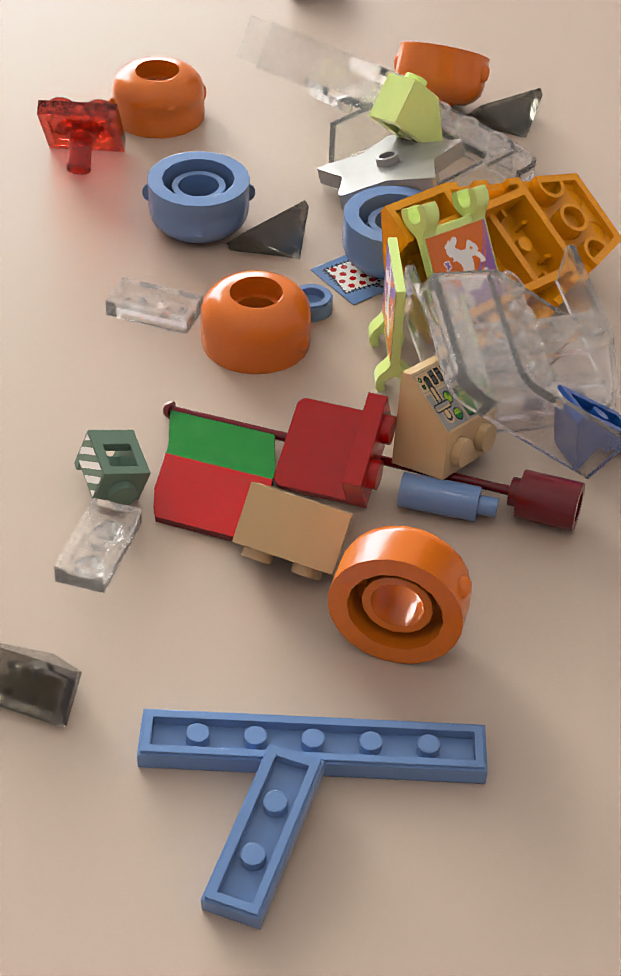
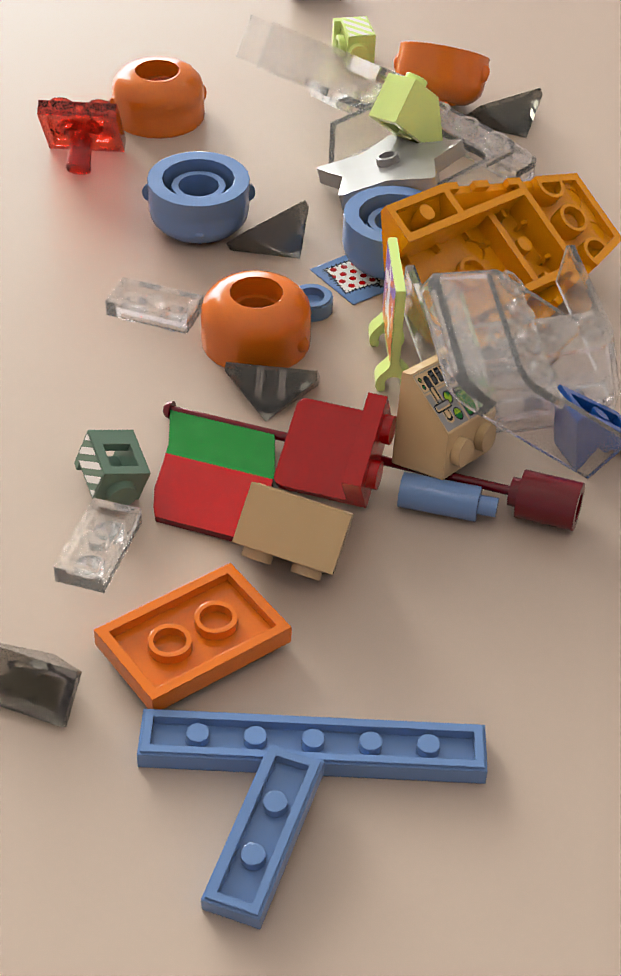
(192, 637): none -> orange plate
(271, 387): none -> clear smoke slope
(354, 36): none -> yellowish green brick
(400, 595): orange piece -> none
(457, 244): flag -> none

